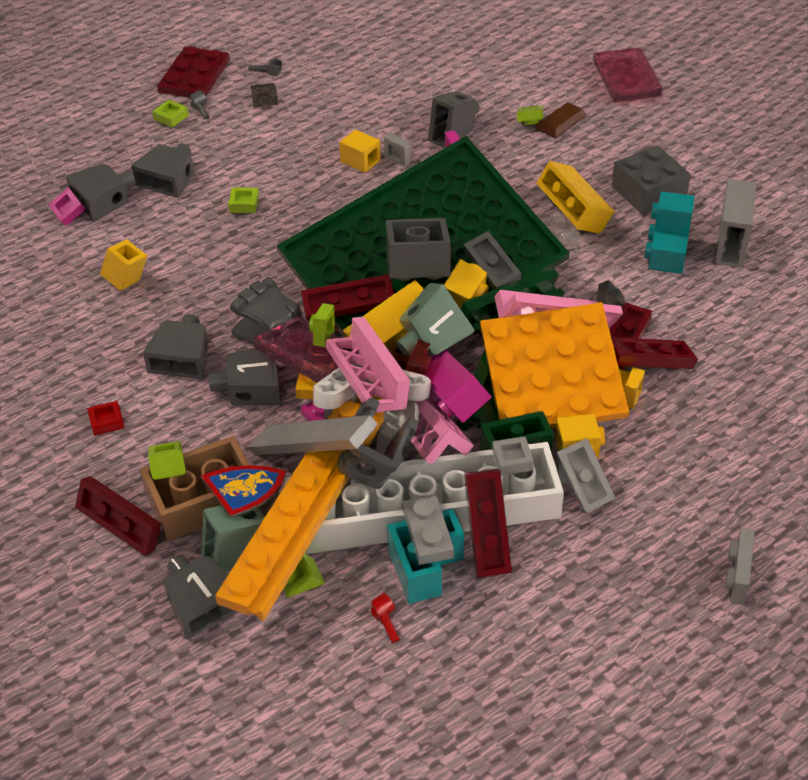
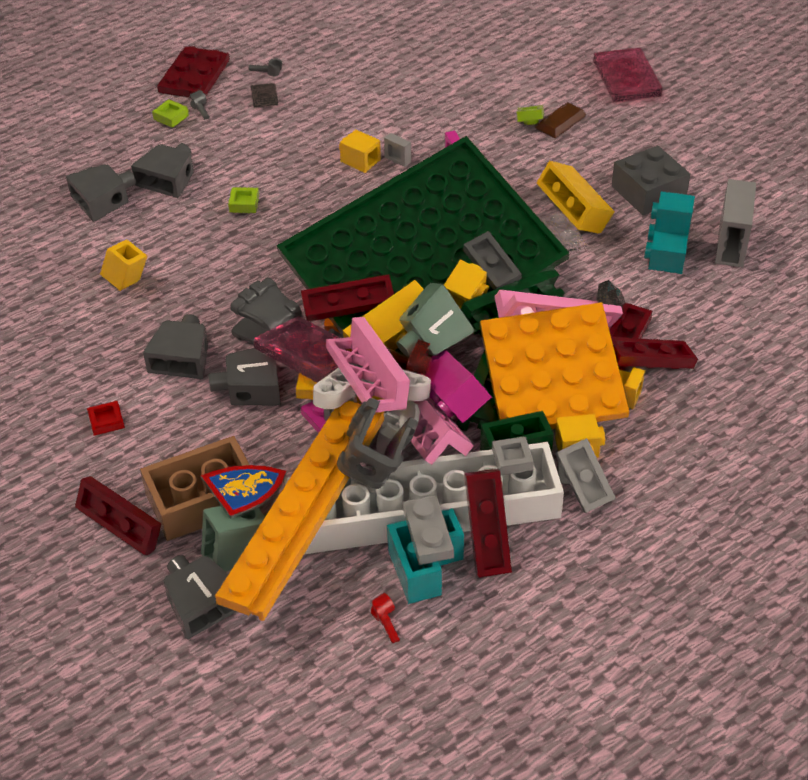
(67, 206): dark pink plate -> none
(166, 460): lime slope -> none
(305, 577): lime slope -> none
(313, 435): light grey tile -> none
(322, 324): lime plate -> none
(418, 248): dark grey brick -> none
(451, 113): dark grey torso -> none
(739, 577): light grey plate -> none

